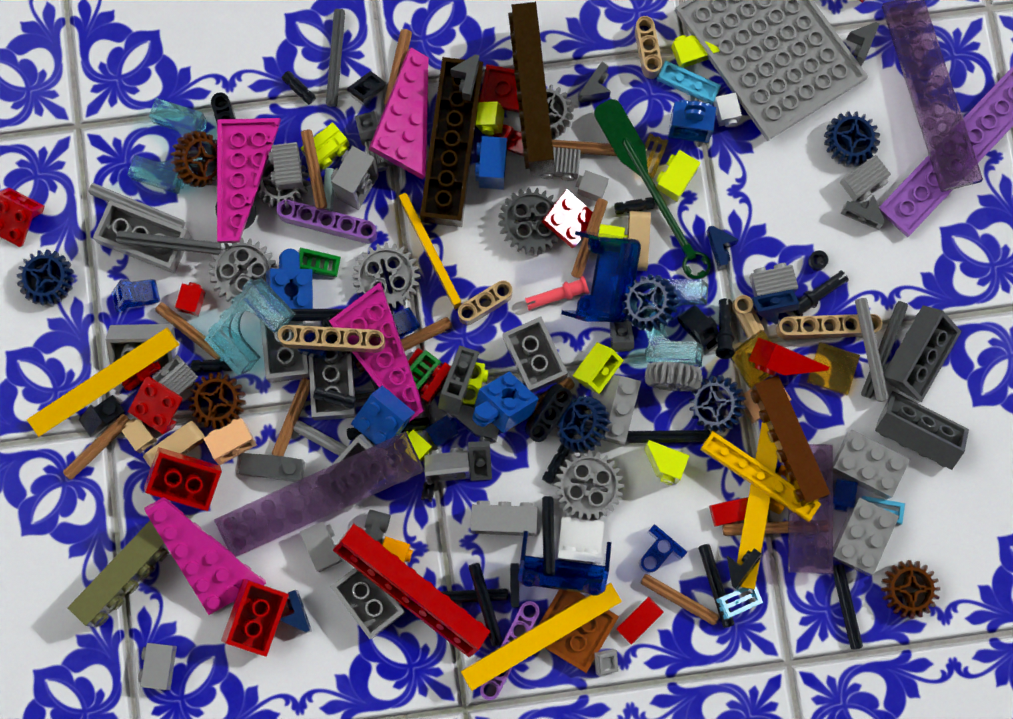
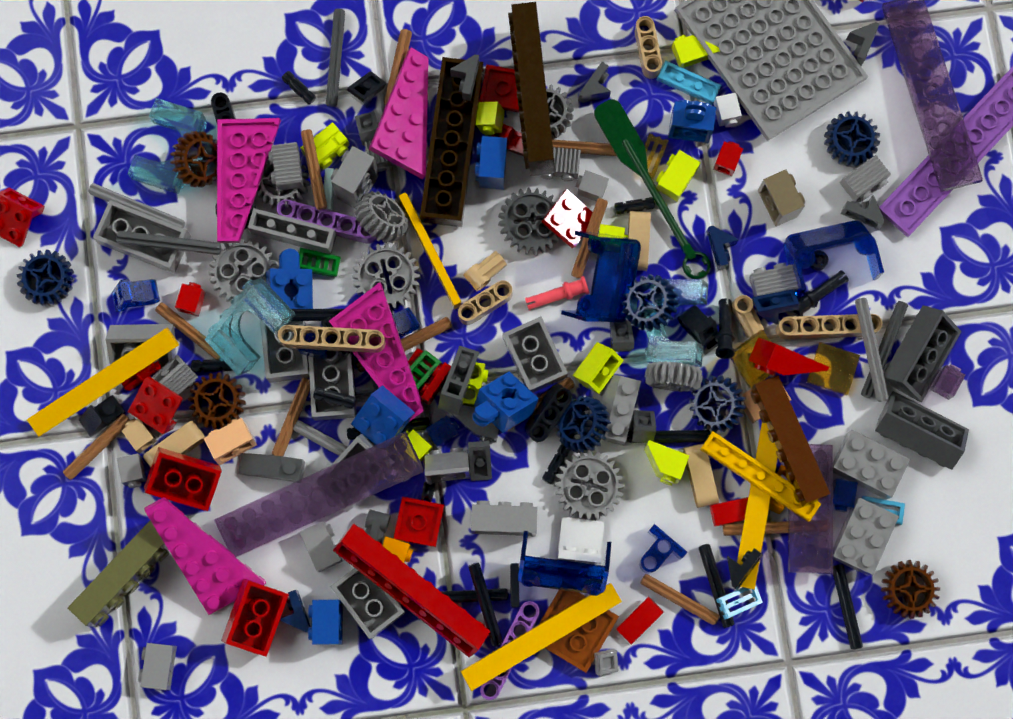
(131, 470): none -> light grey brick
(292, 231): none -> light grey brick
(326, 622): none -> blue brick
(381, 217): none -> light grey gear
(418, 521): none -> red plate
(481, 274): none -> tan piece
(548, 536): black axle -> none
(643, 426): none -> dark grey slope
(701, 477): none -> tan beam
(728, 158): none -> red brick
(781, 197): none -> dark tan brick
(801, 247): none -> clear blue windscreen
(948, 381): none -> clear purple brick

